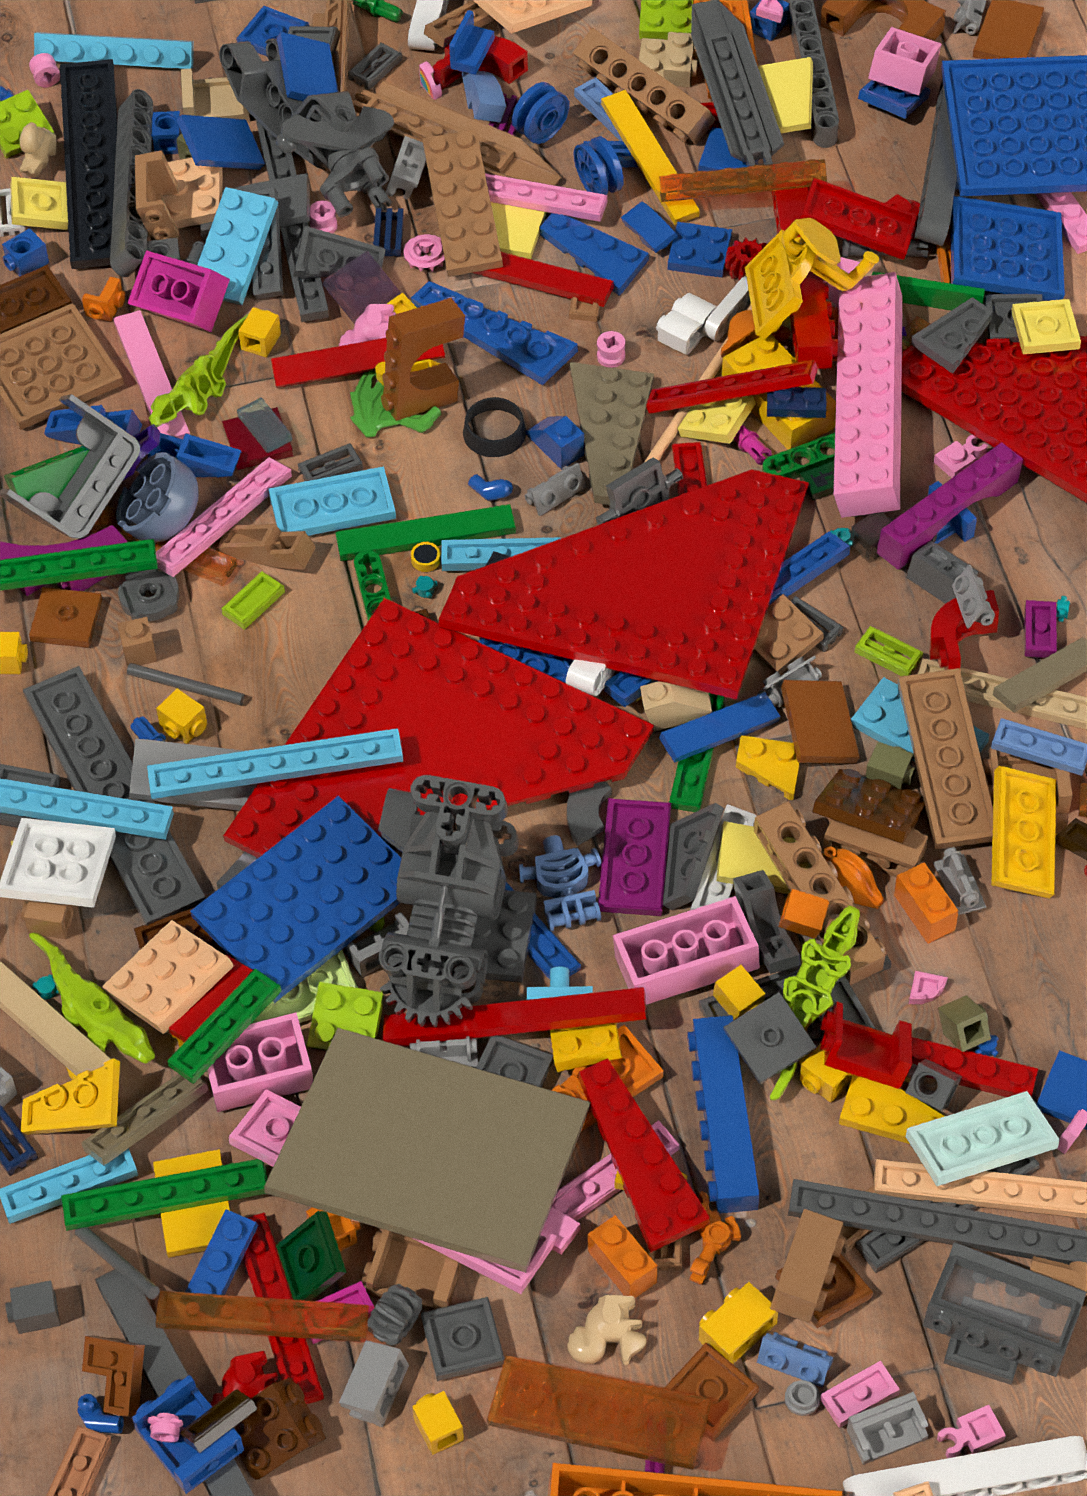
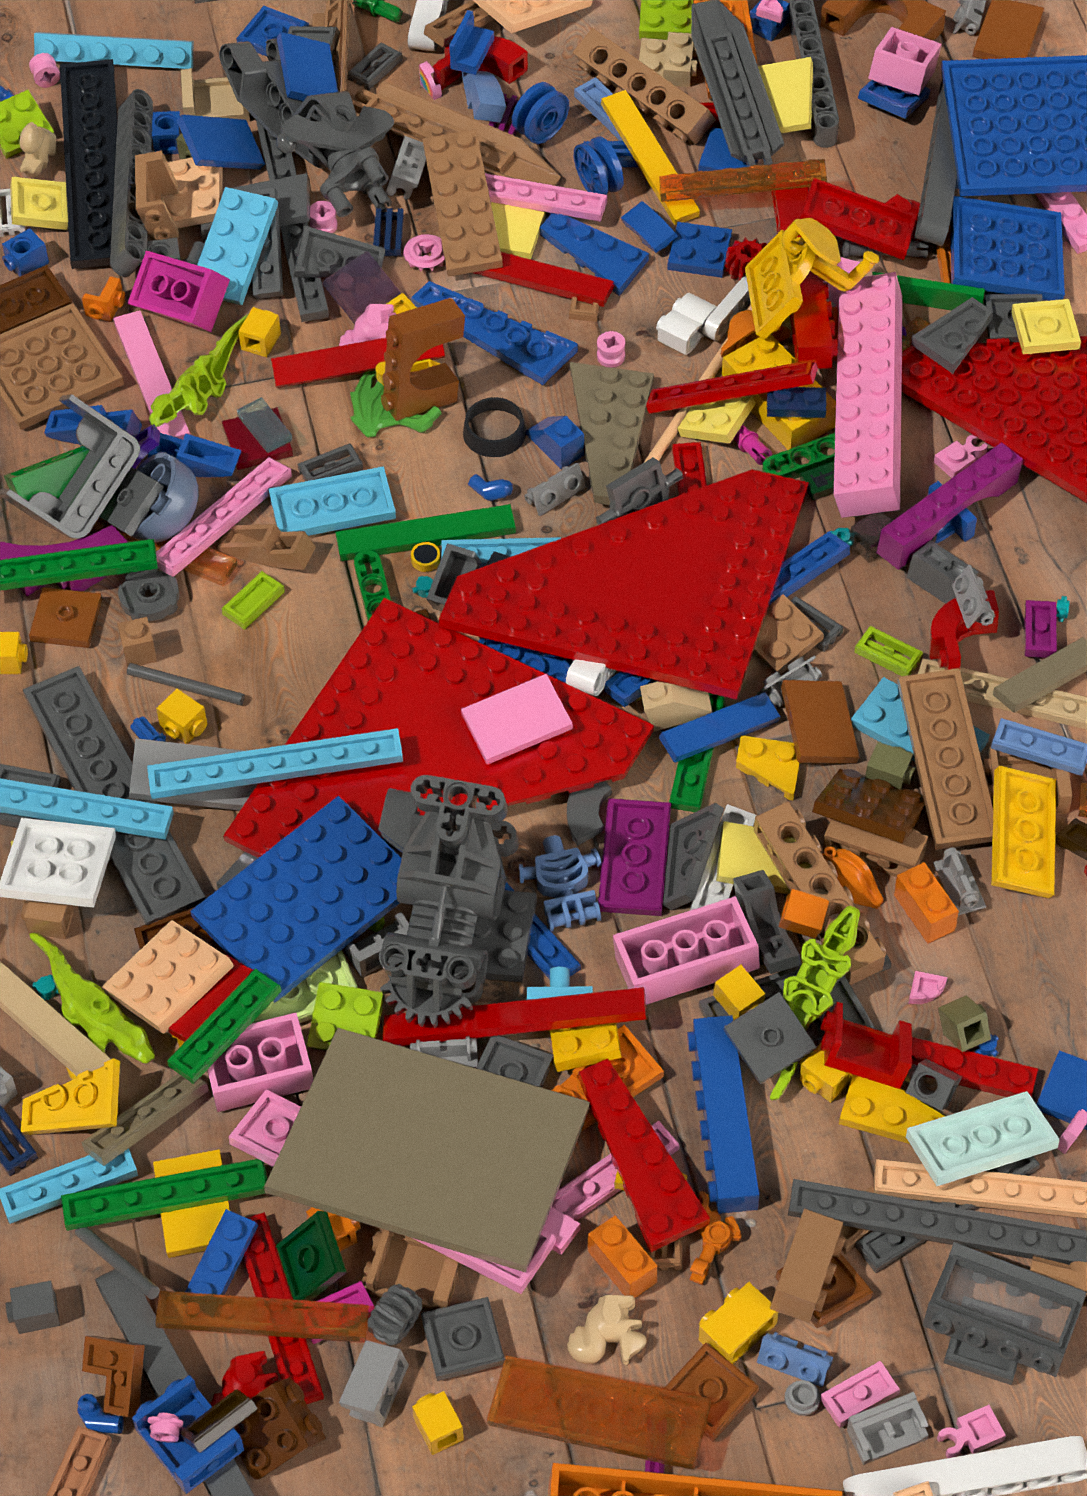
(131, 501): none -> dark grey plate
(453, 563): none -> dark grey panel
(516, 719): none -> bright pink tile

